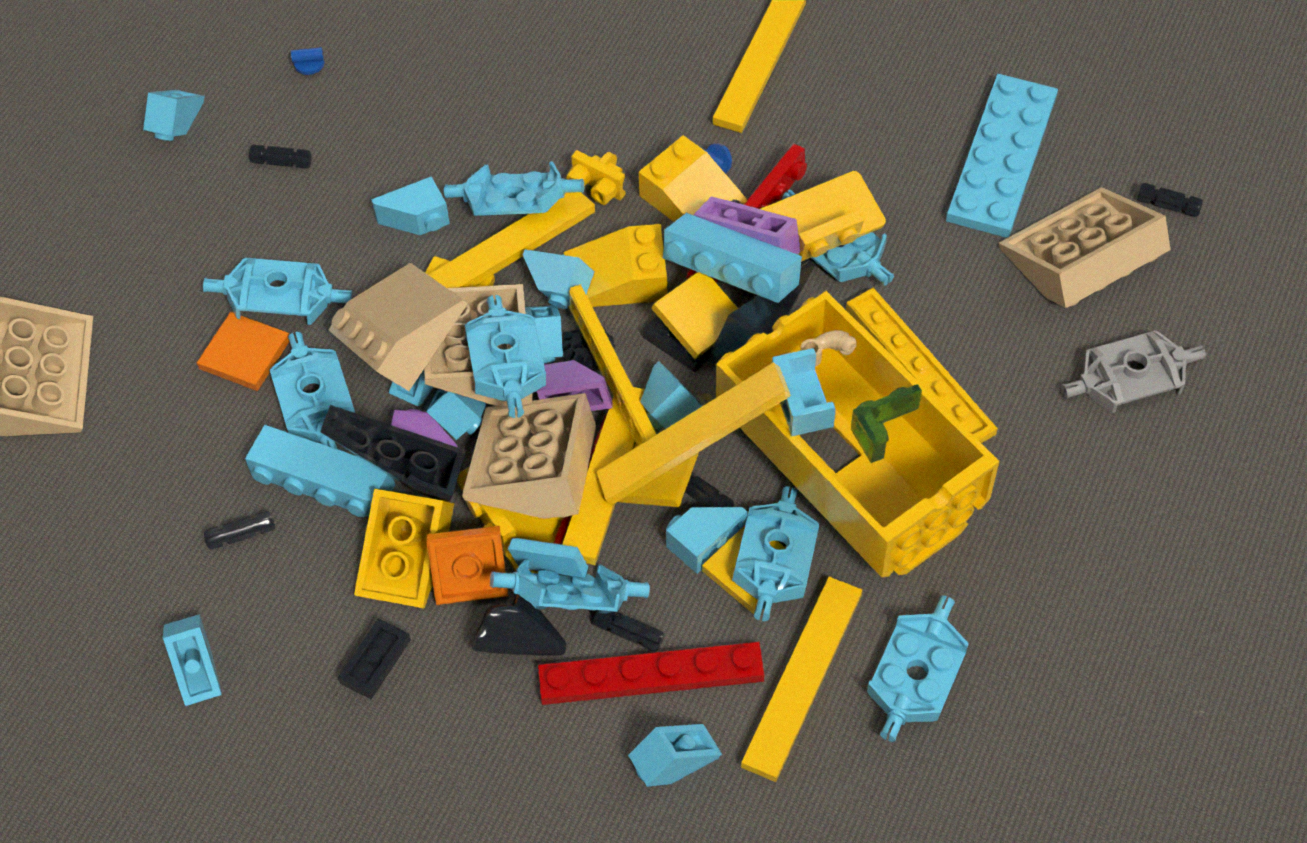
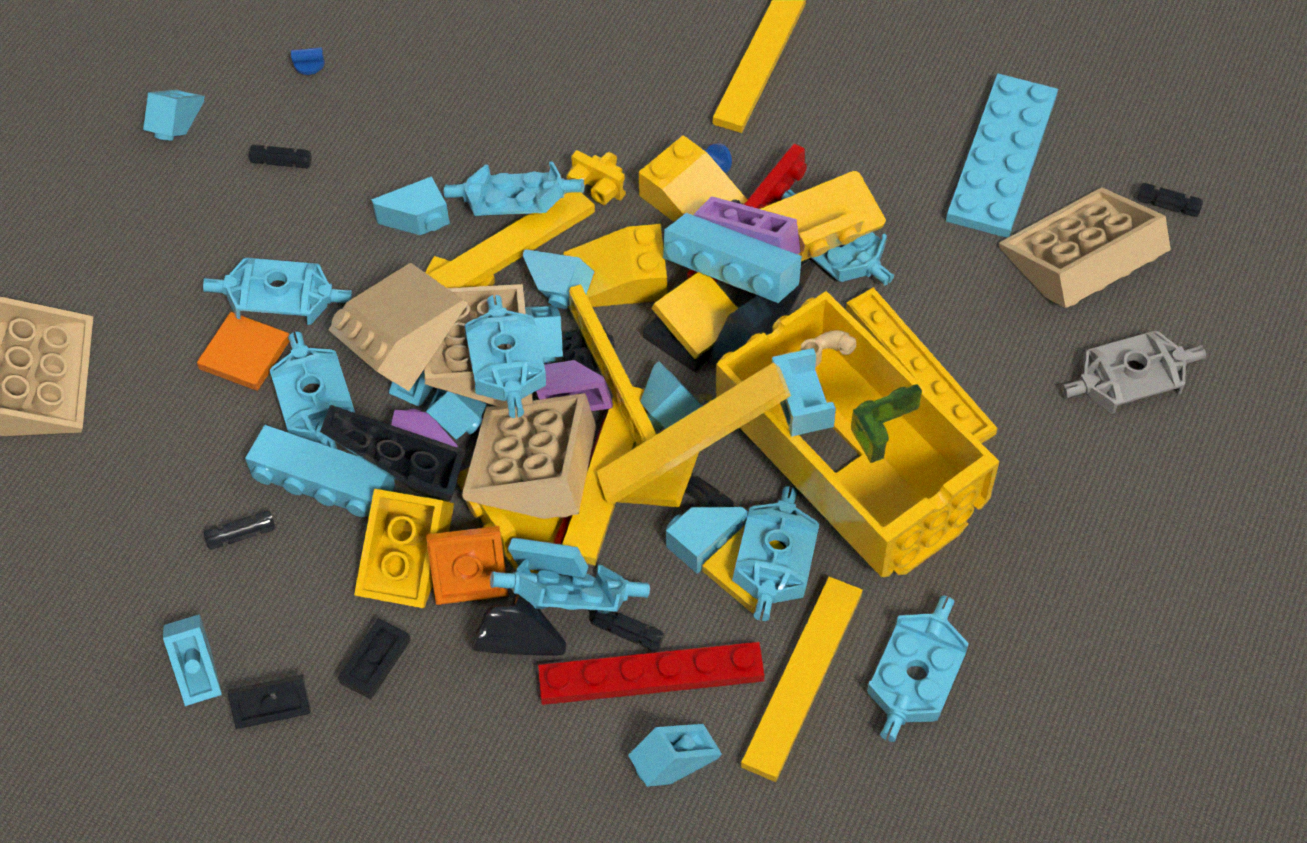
(269, 701): none -> black plate

